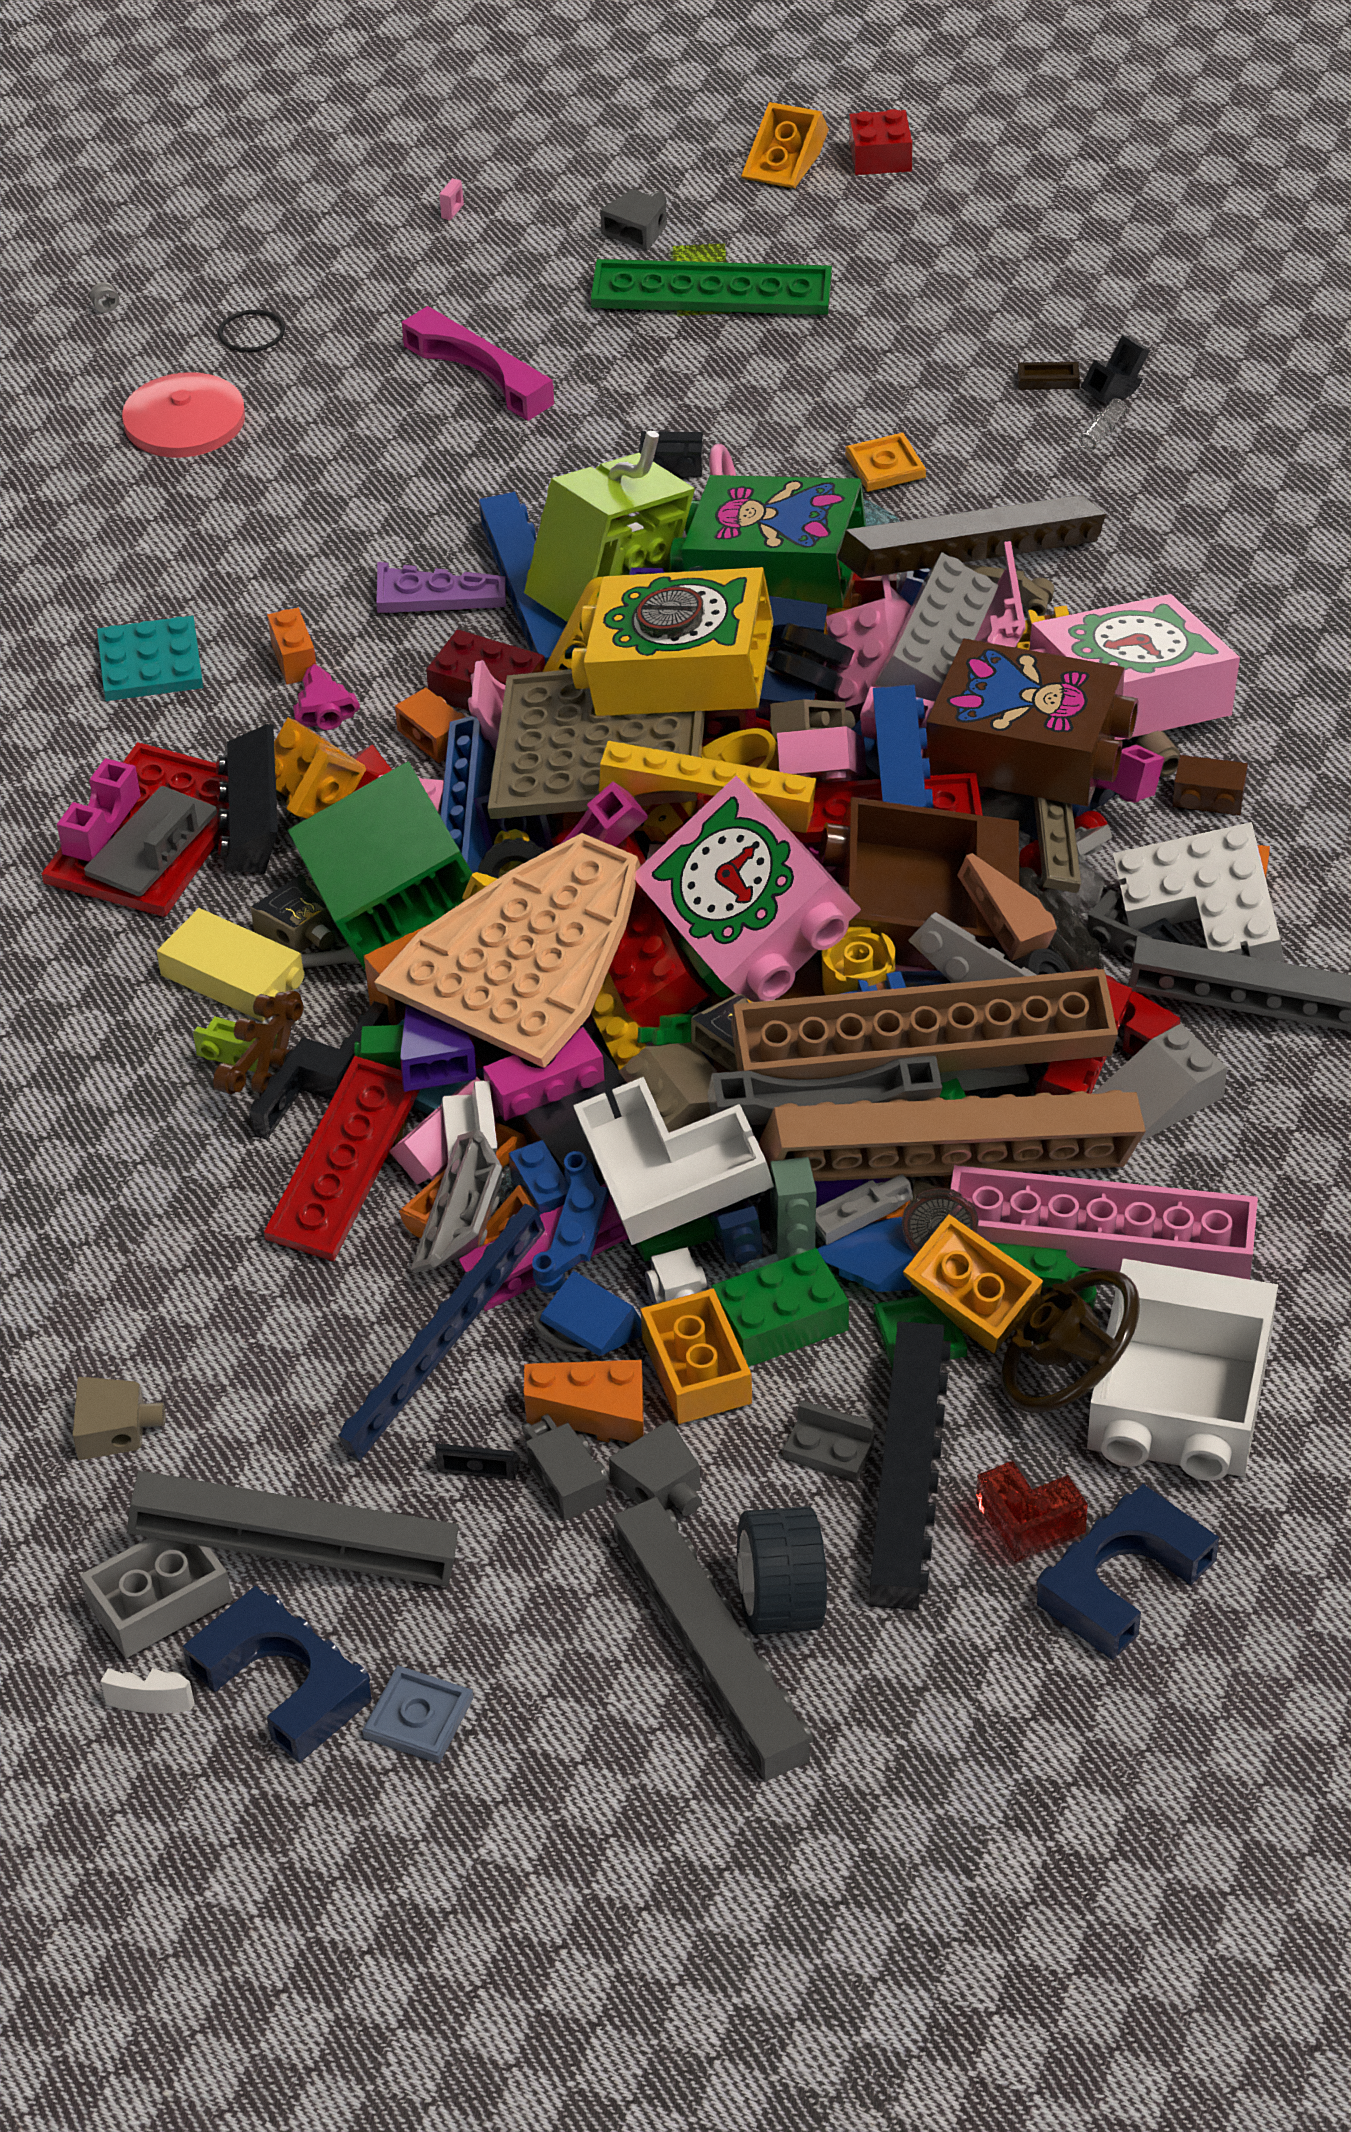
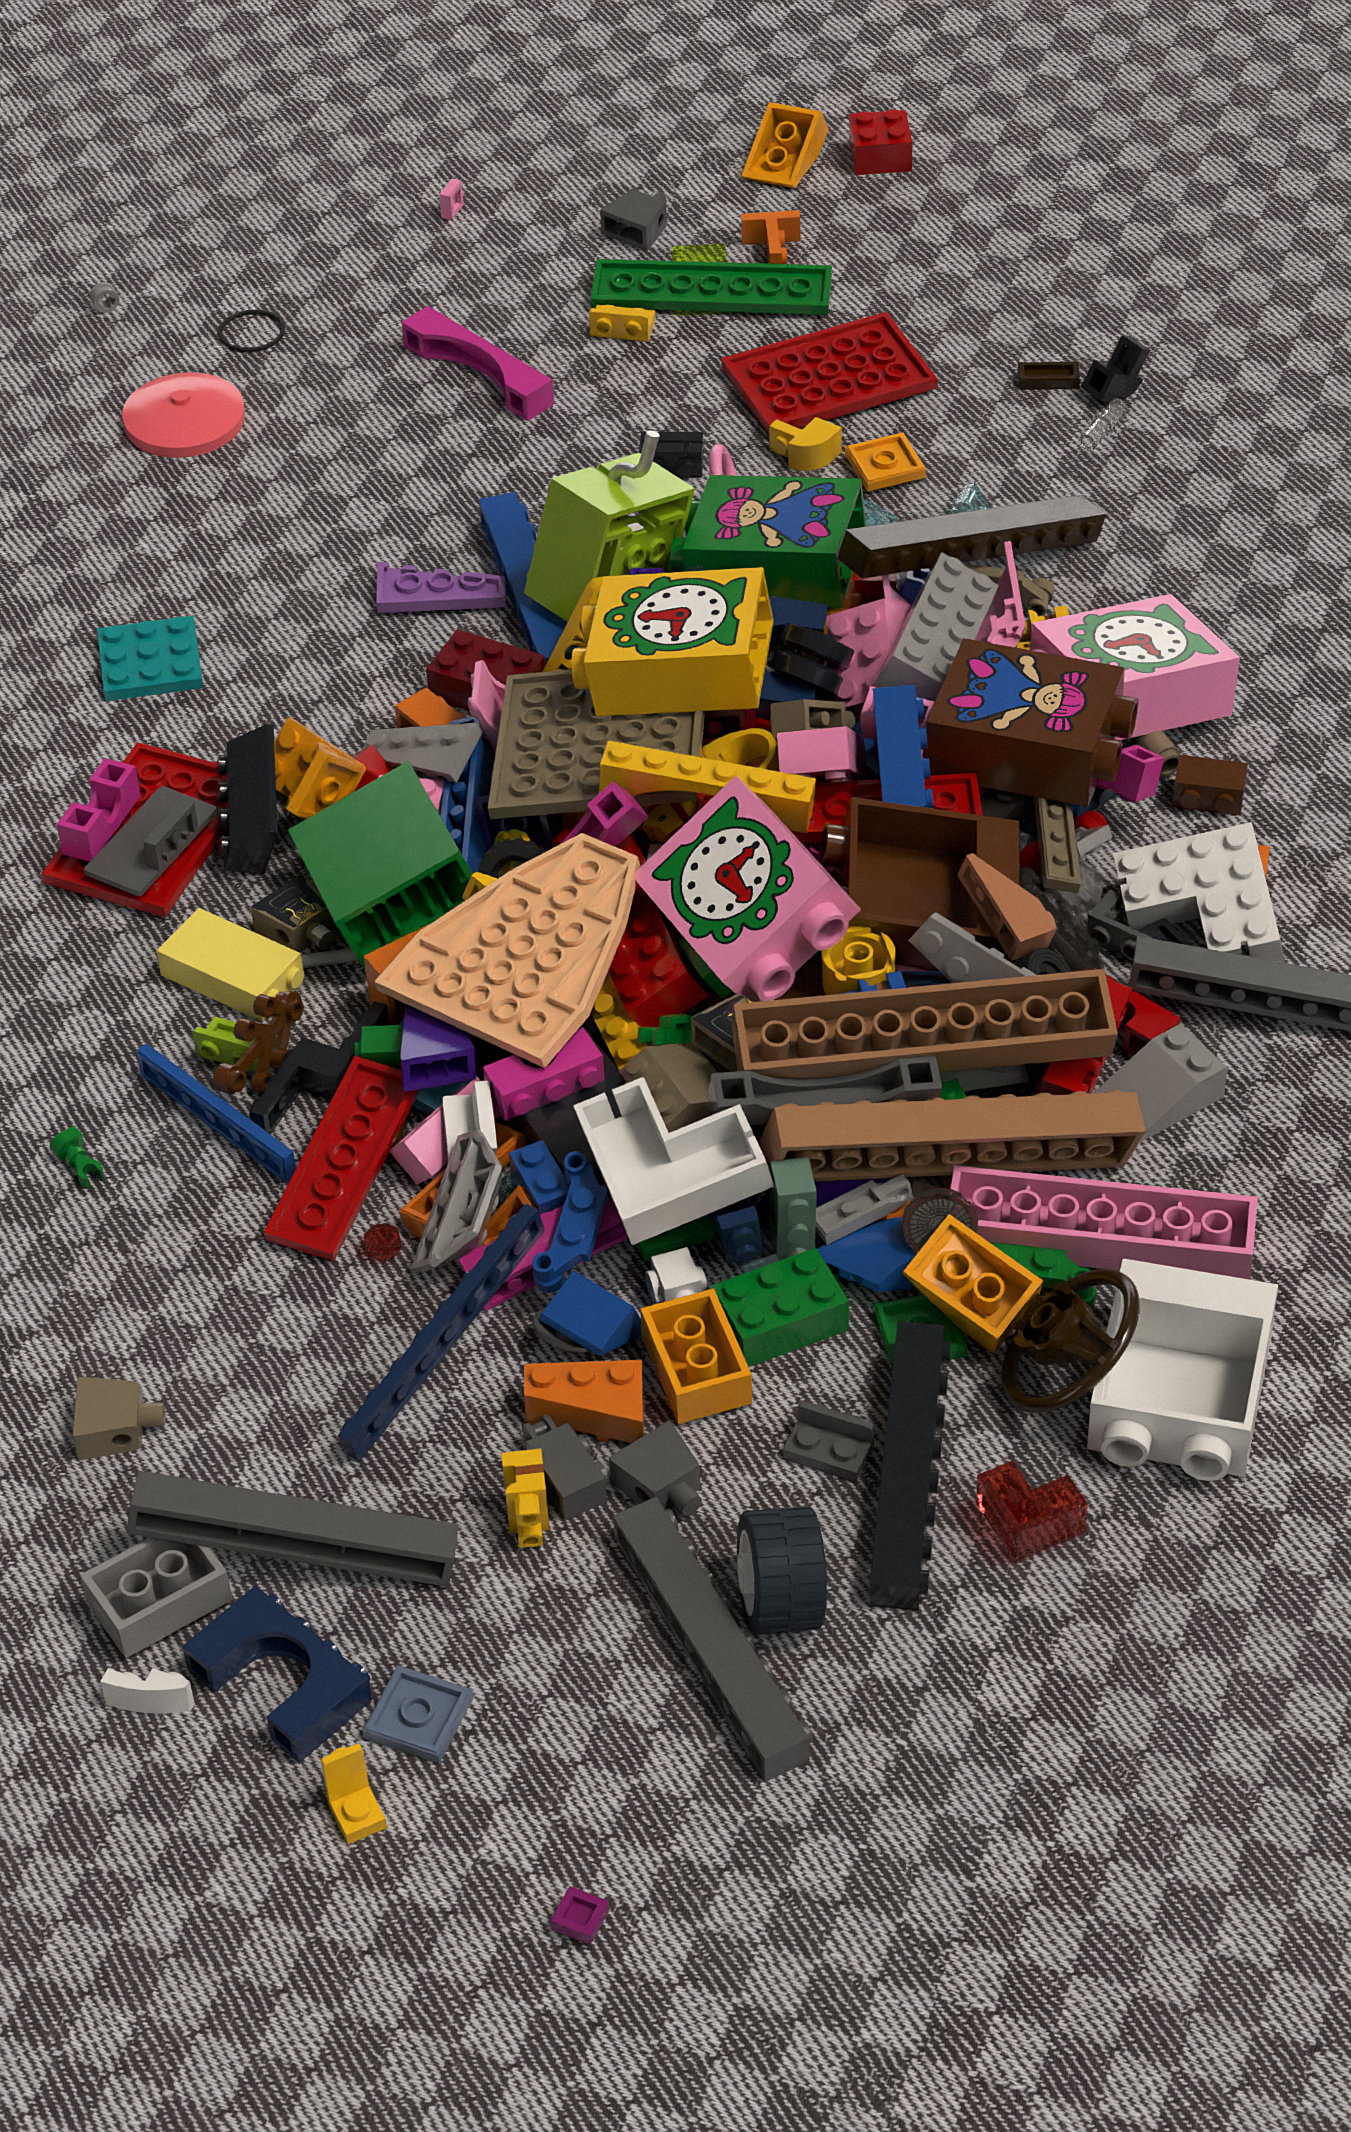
(68, 1147): none -> green piece
(216, 1113): none -> blue tile
(291, 644): orange brick -> none
(323, 701): dark pink rock -> none
(350, 1793): none -> yellow bracket
(382, 1241): none -> clear red tile
(429, 749): none -> light grey wing
(477, 1461): black slope -> none
(526, 1495): none -> yellow hips
(580, 1915): none -> magenta plate
(621, 322): none -> yellow bracket
(670, 612): tile -> none
(772, 230): none -> orange bracket
(806, 448): none -> yellow brick
(829, 372): none -> red plate
(969, 500): none -> clear light blue tile
(1140, 1526): dark blue arch -> none

